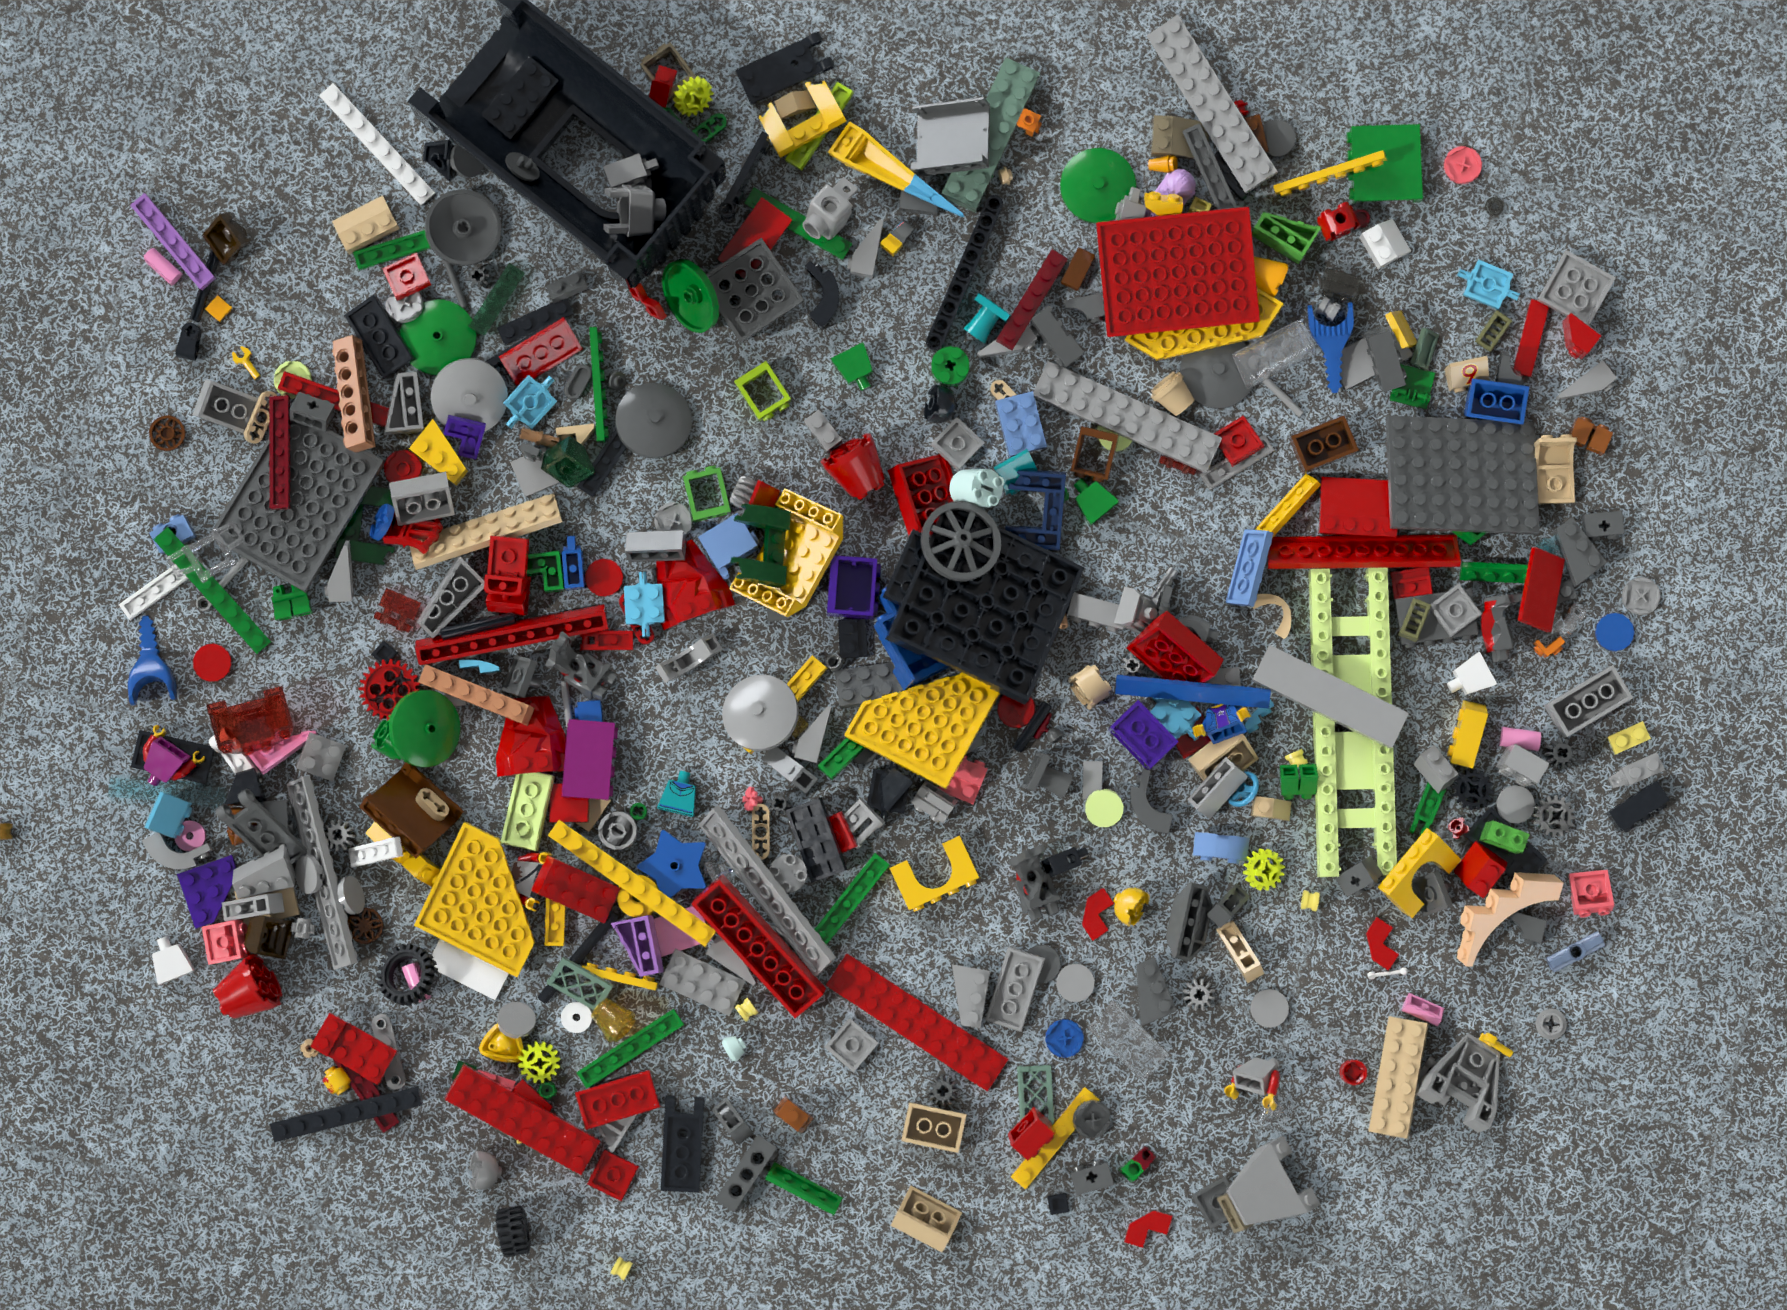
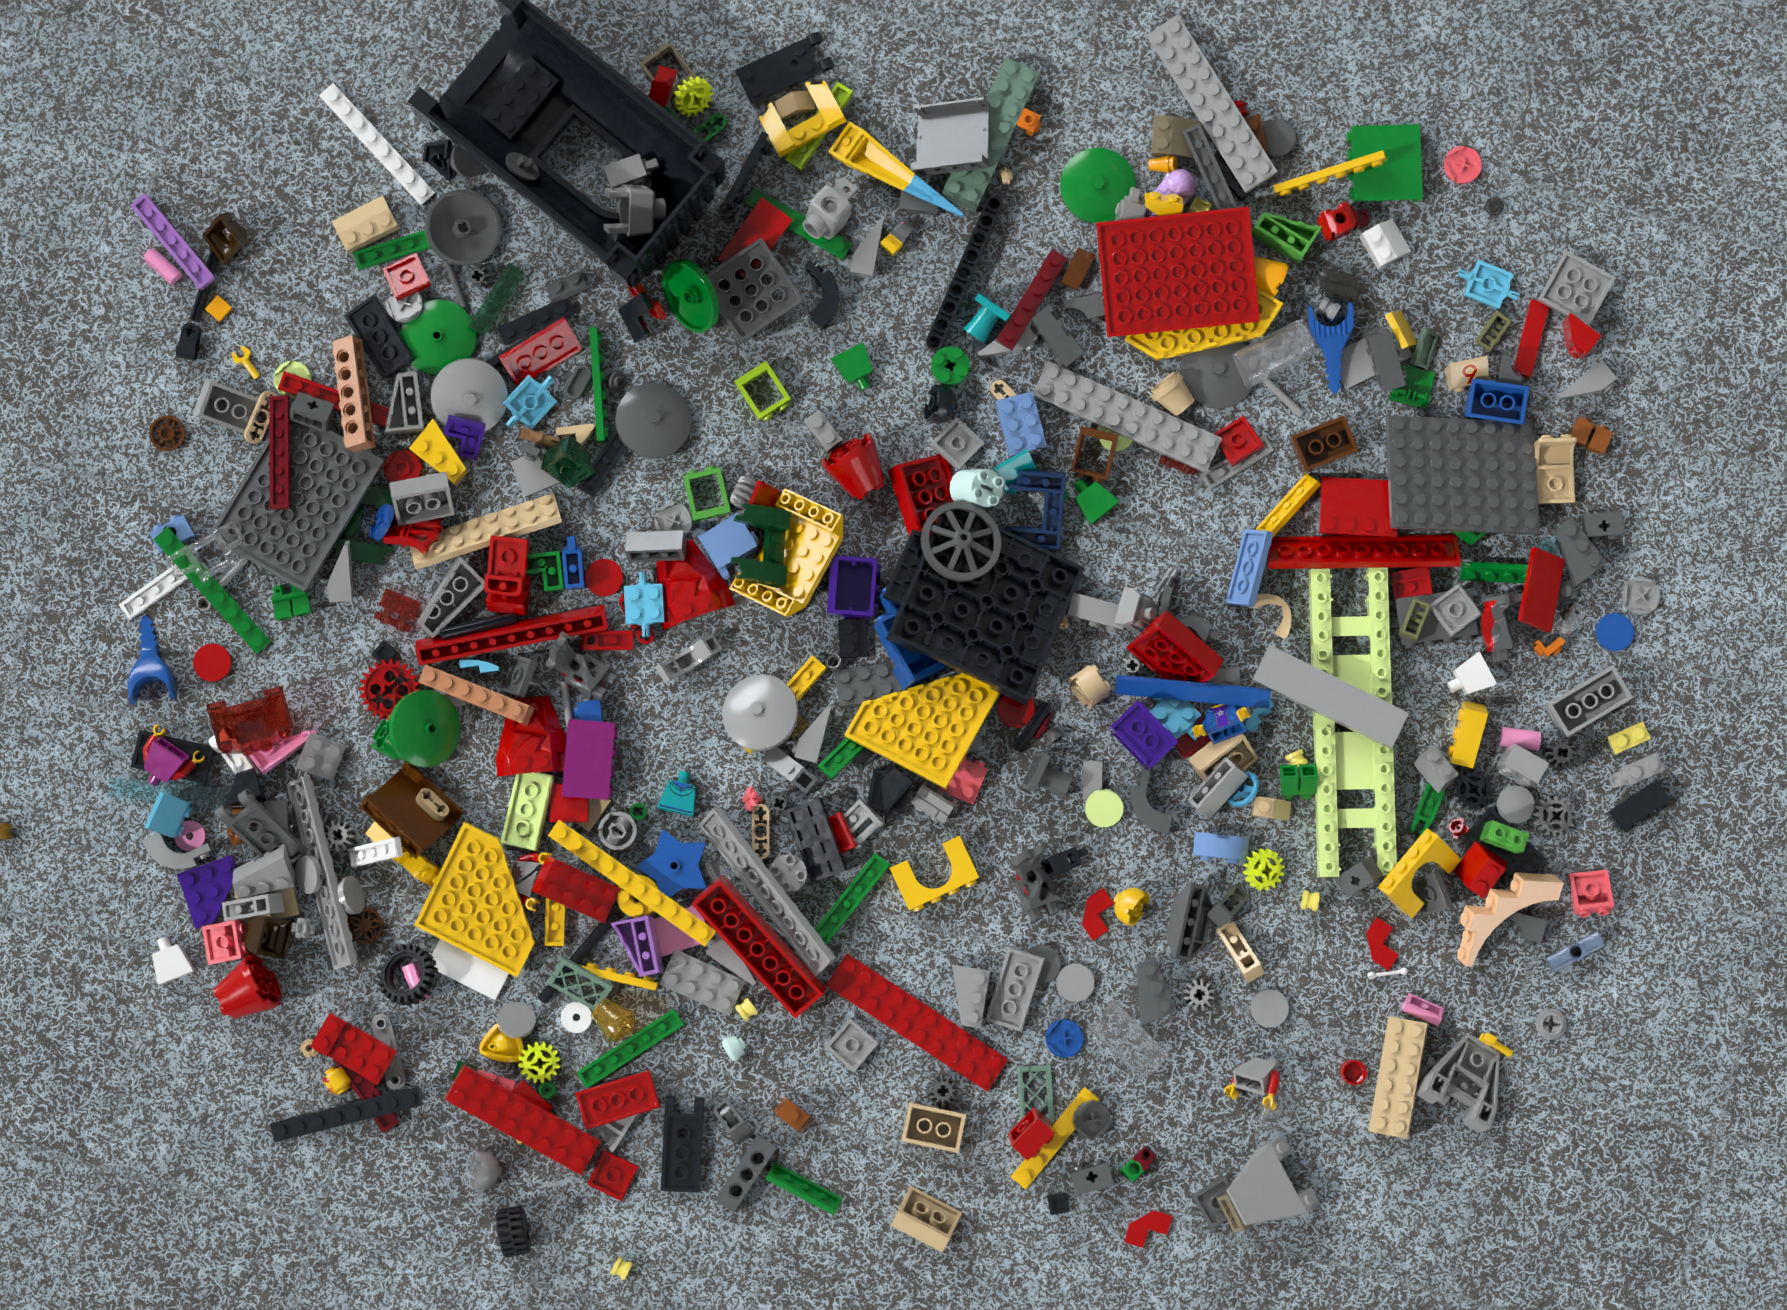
(632, 316): none -> black tile

